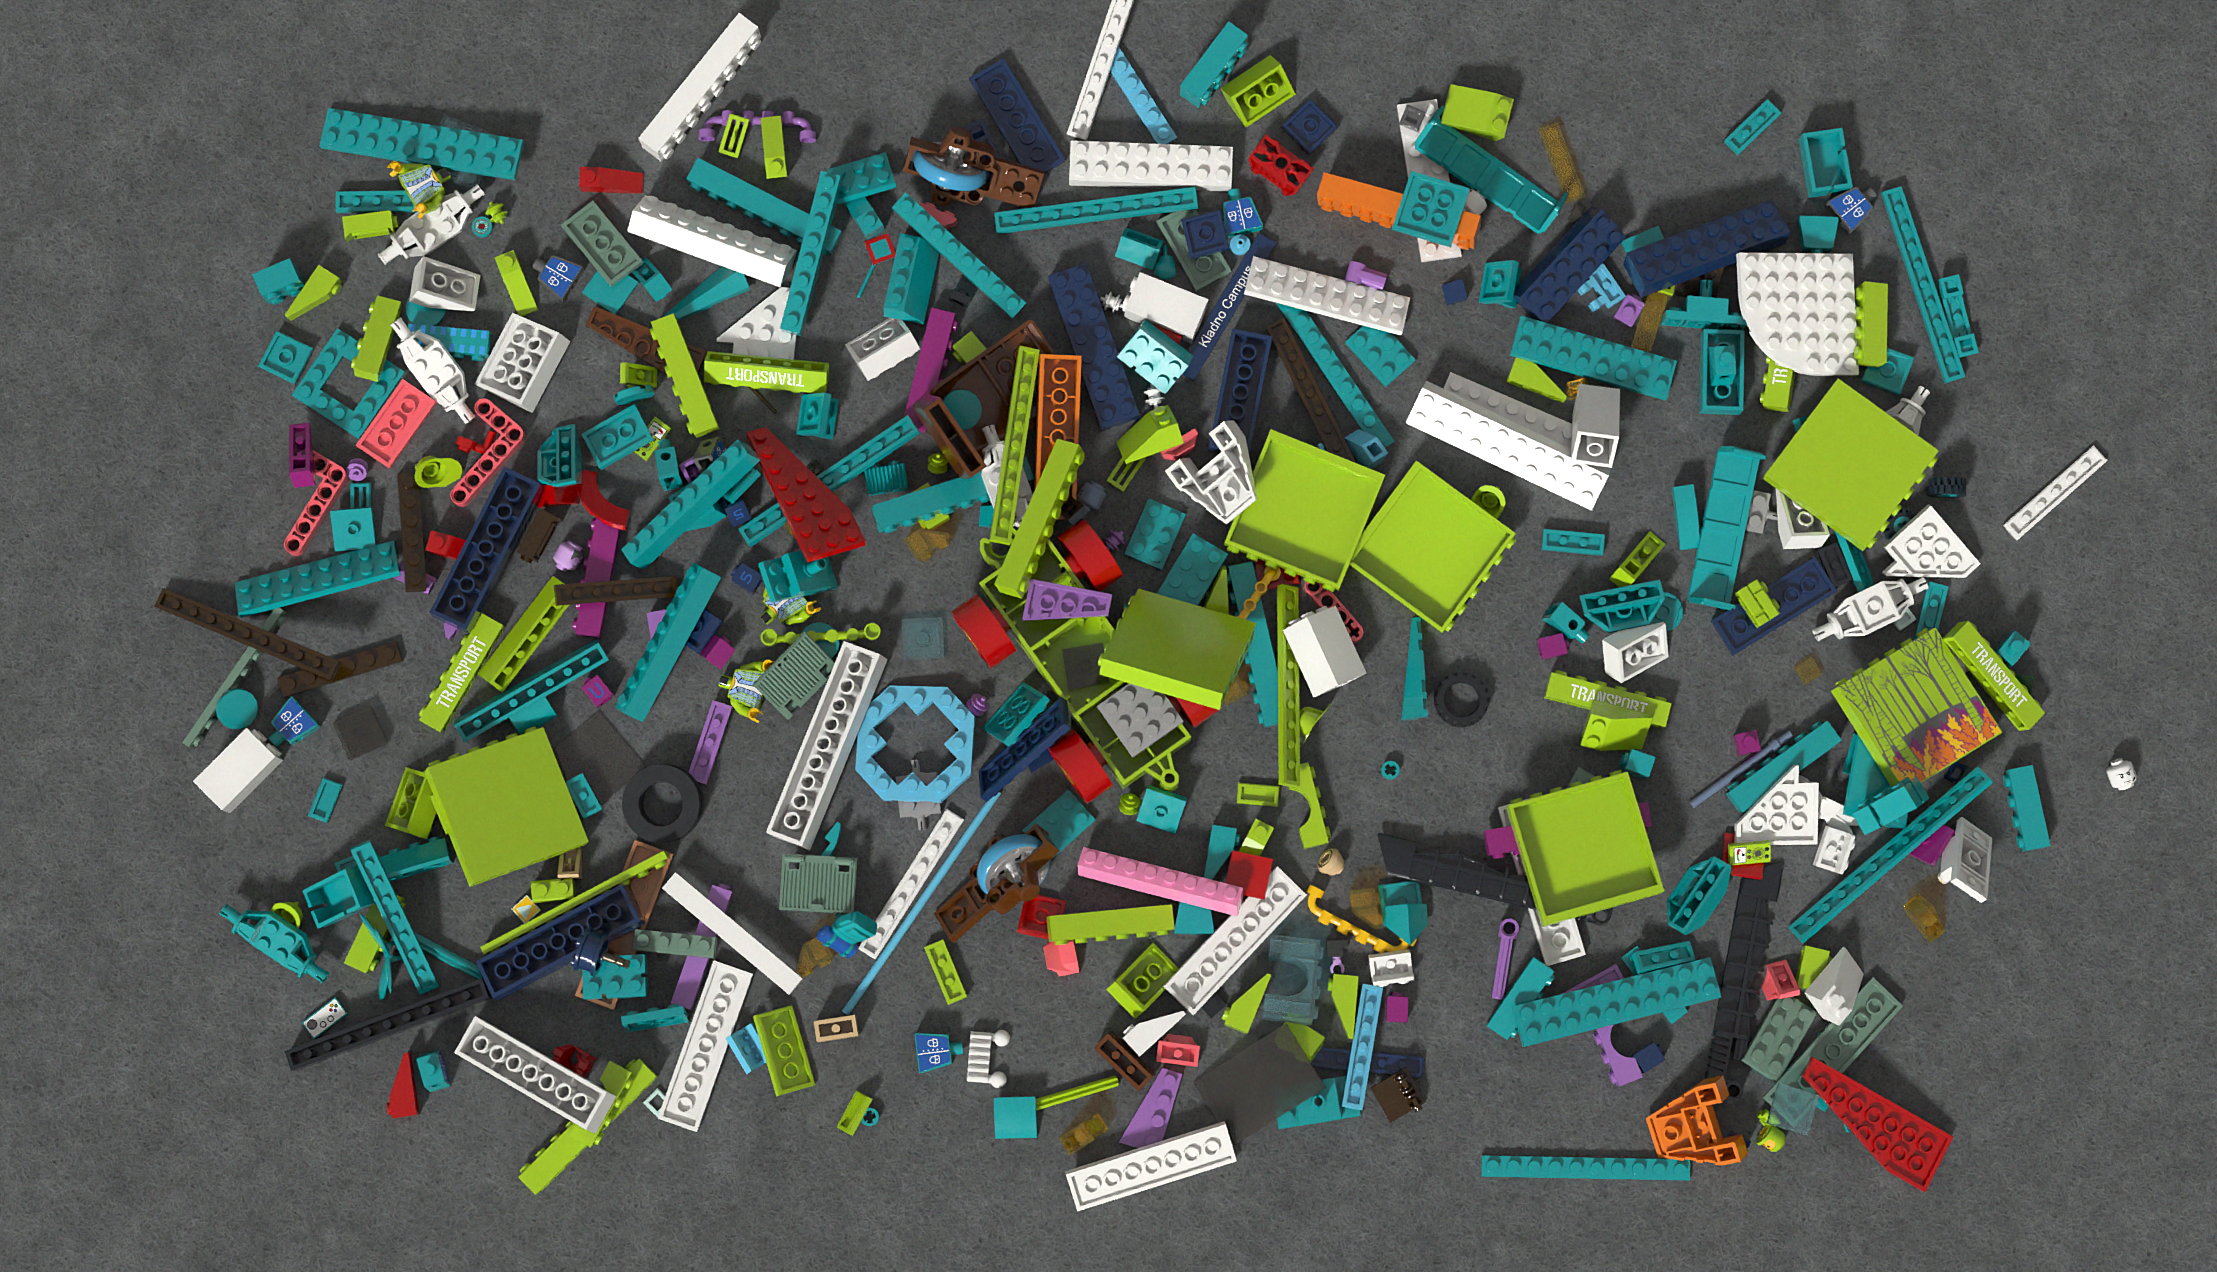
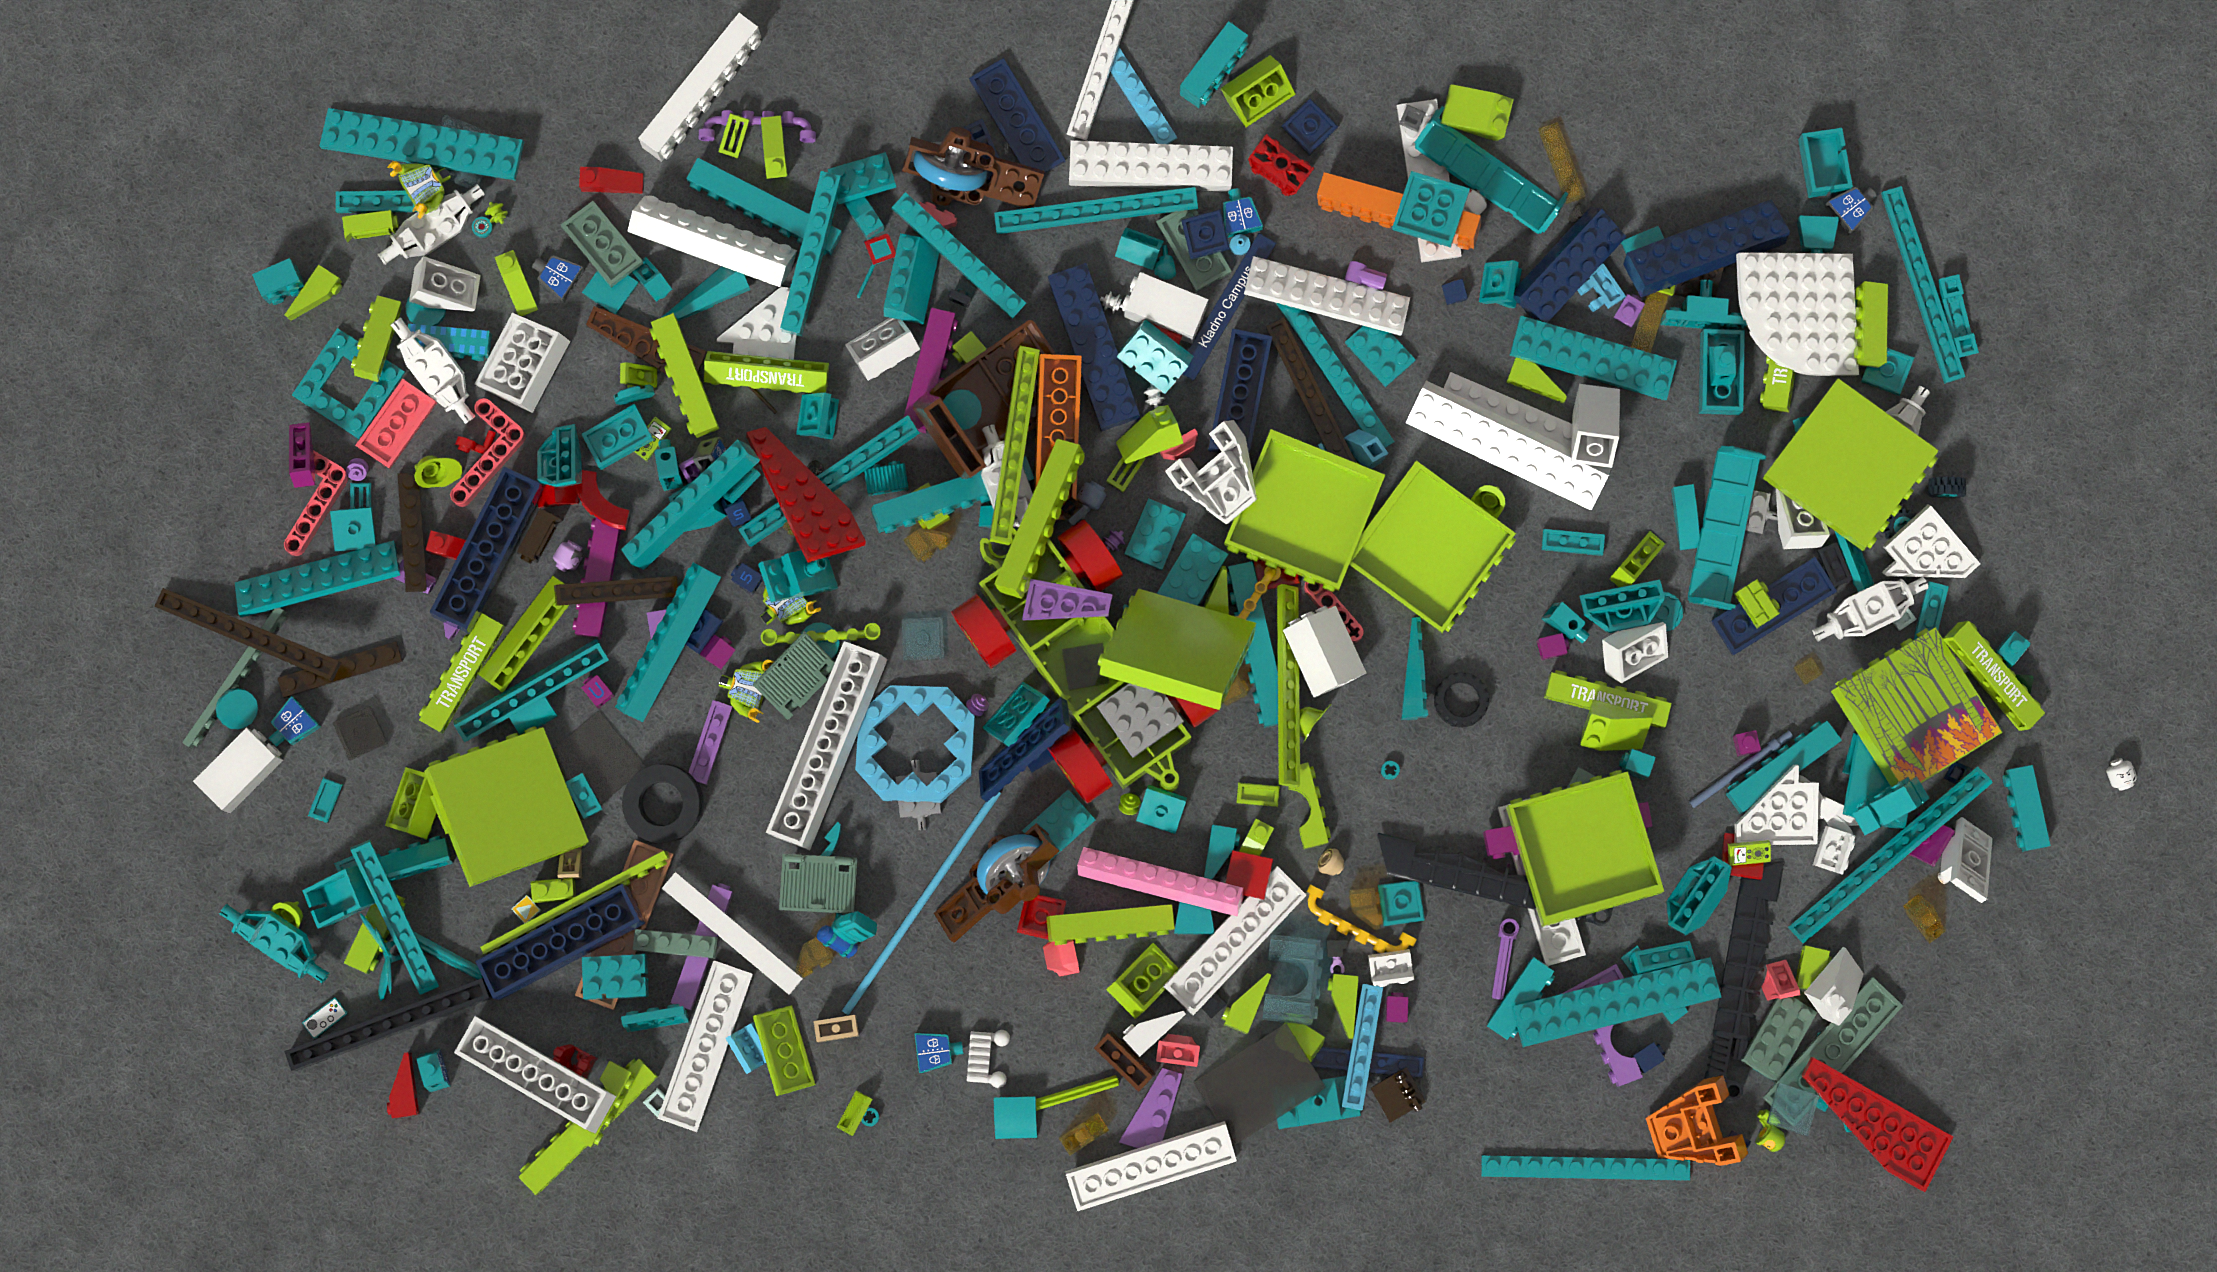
(286, 357): teal plate -> none
(593, 951): dark blue wheel -> none
(912, 882): white tile -> none
(937, 463): lime wheel -> none
(945, 972): lime plate -> none
(1407, 920): teal slope -> none
(1572, 387): clear yellow tile -> none
(1752, 127): teal plate -> none
(2055, 492): white tile -> none

